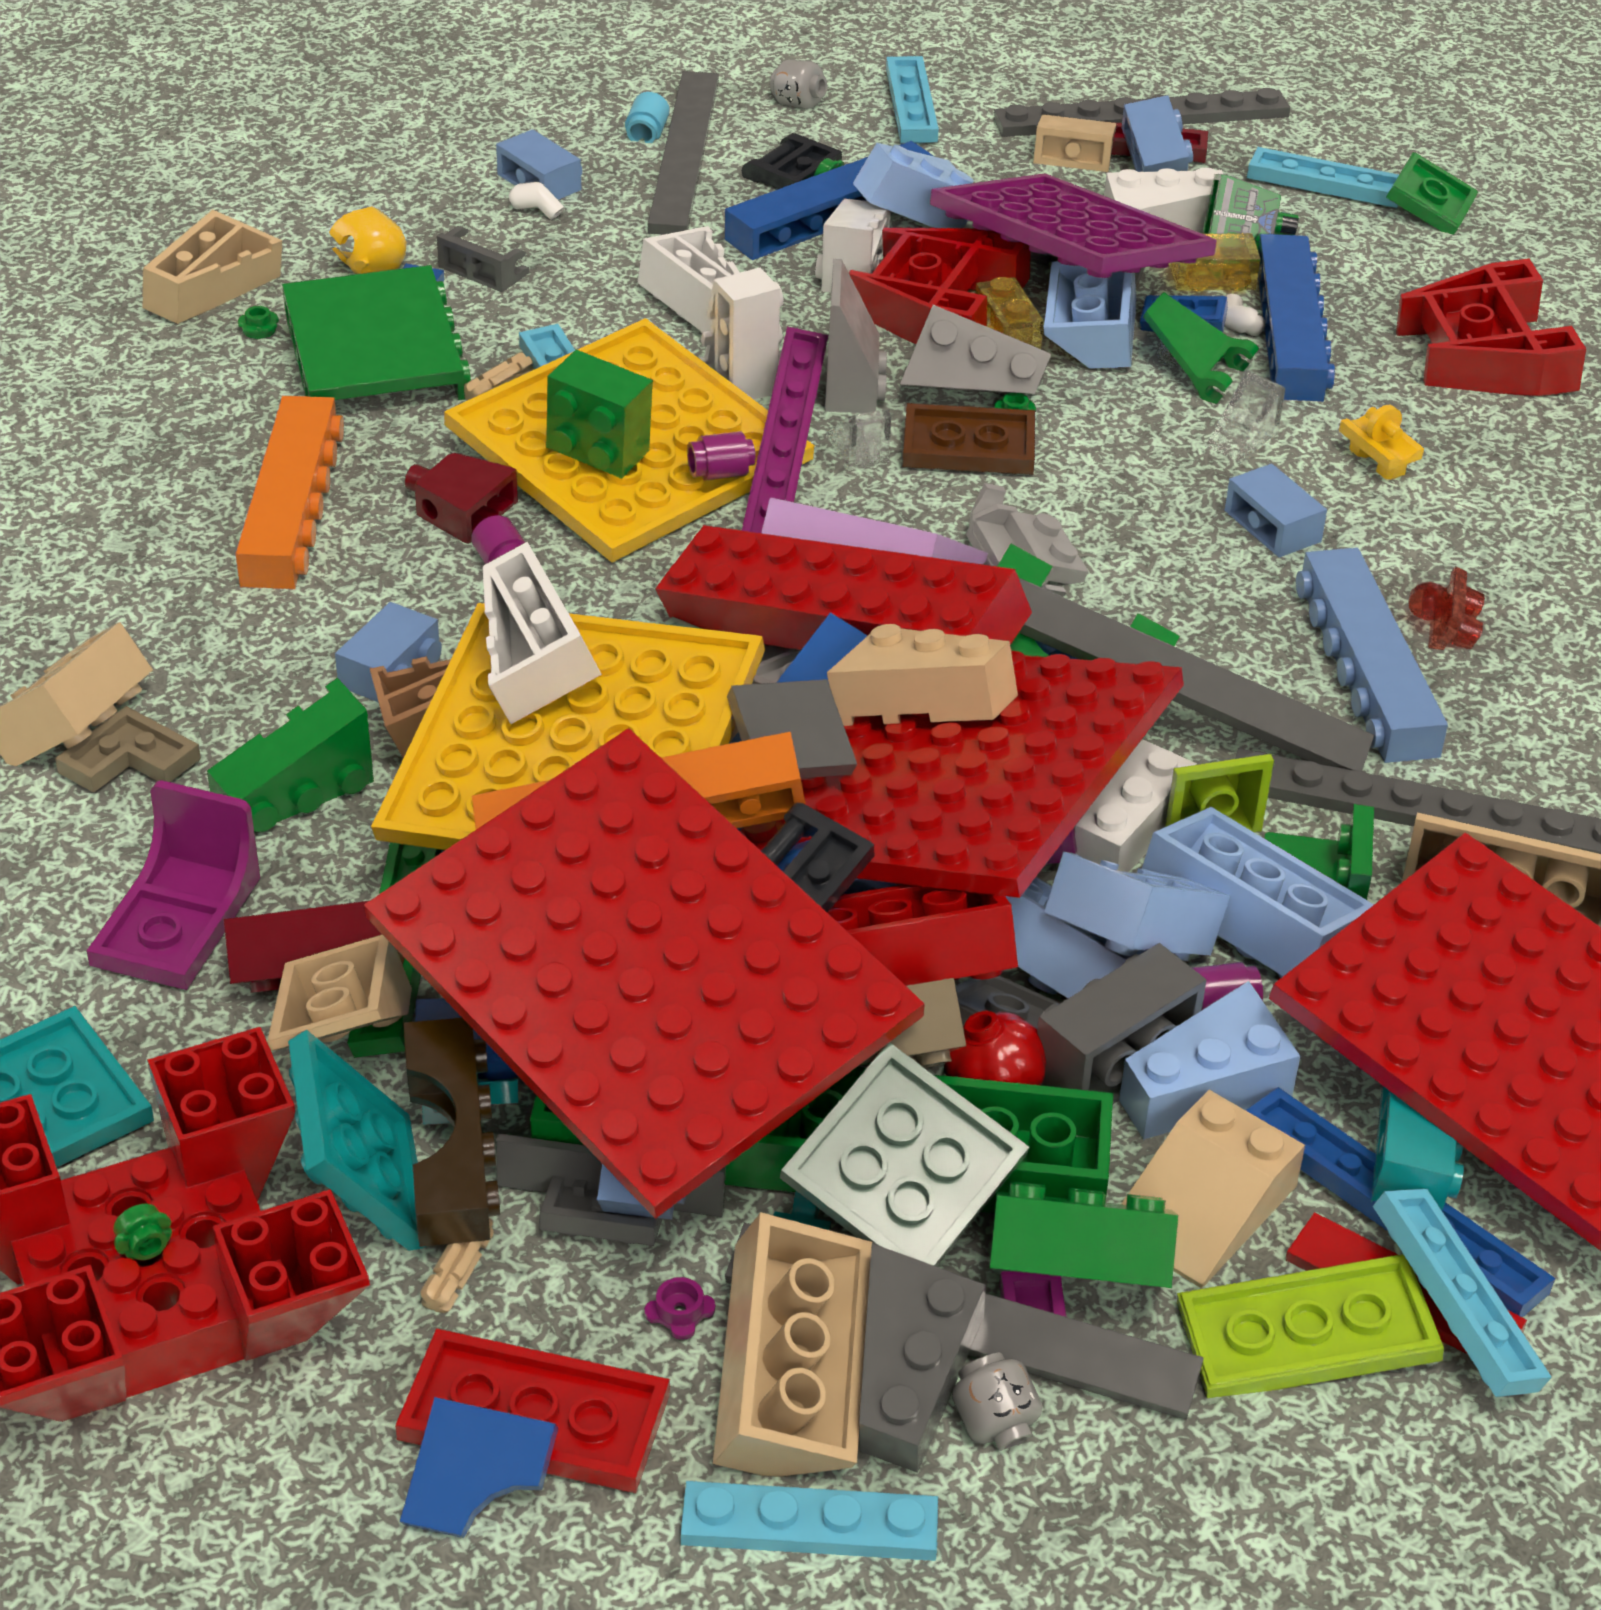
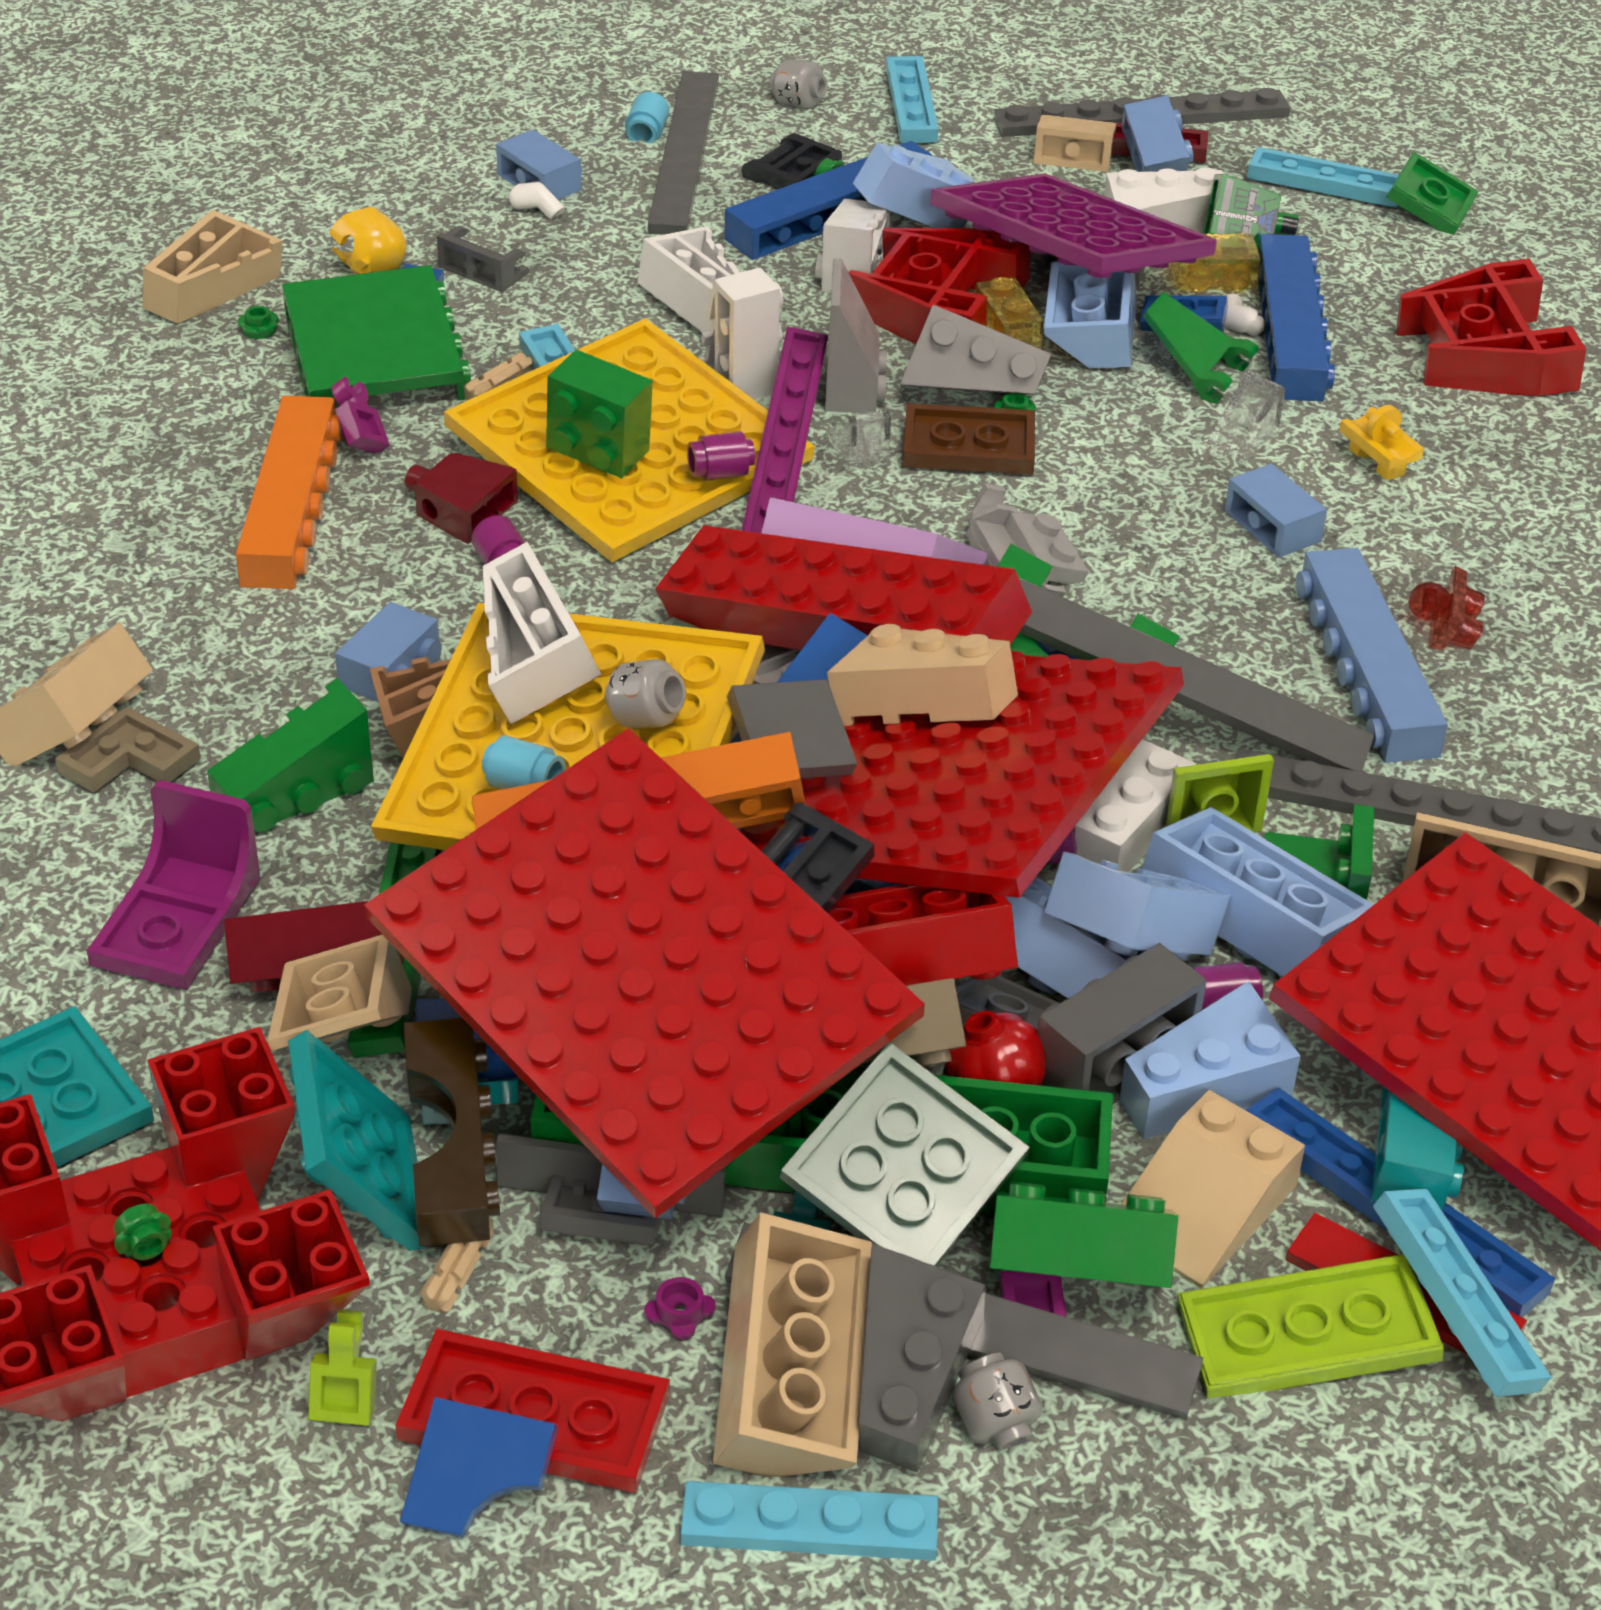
(342, 1382): none -> lime plate
(359, 423): none -> magenta plate
(519, 762): none -> medium azure brick
(645, 694): none -> light grey head

